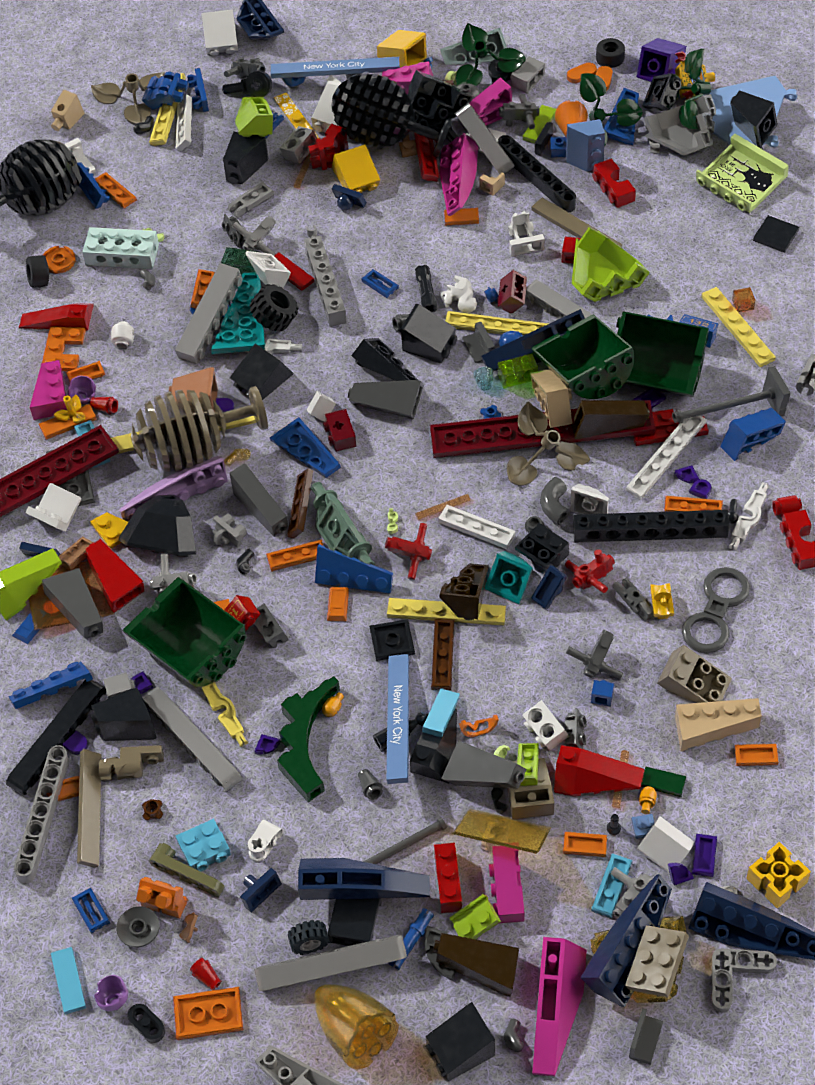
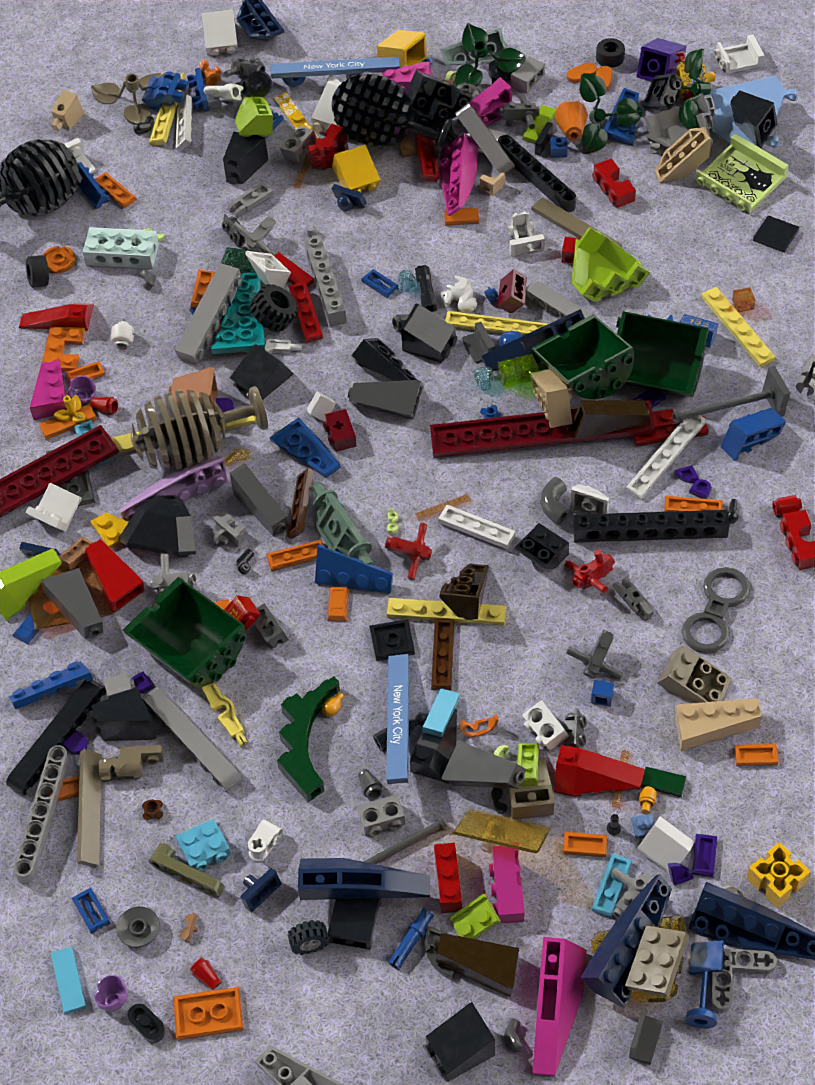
(161, 897): orange hips -> none
(210, 77): none -> orange piece
(228, 92): none -> white animal
(266, 744): dark purple tile -> none
(306, 312): none -> red plate
(330, 962): light grey beam -> none
(354, 1023): clear yellow cylinder -> none
(379, 810): none -> light grey brick
(406, 281): none -> clear light blue hat
(509, 576): teal slope -> none
(532, 522): dark grey plate -> none
(534, 421): dark tan plant -> none
(549, 587): dark blue tile -> none
(585, 144): medium blue slope -> none
(662, 601): yellow hips -> none
(684, 155): none -> tan wedge
(705, 959): none -> blue piece
(740, 57): none -> white panel
(746, 523): white piece -> none

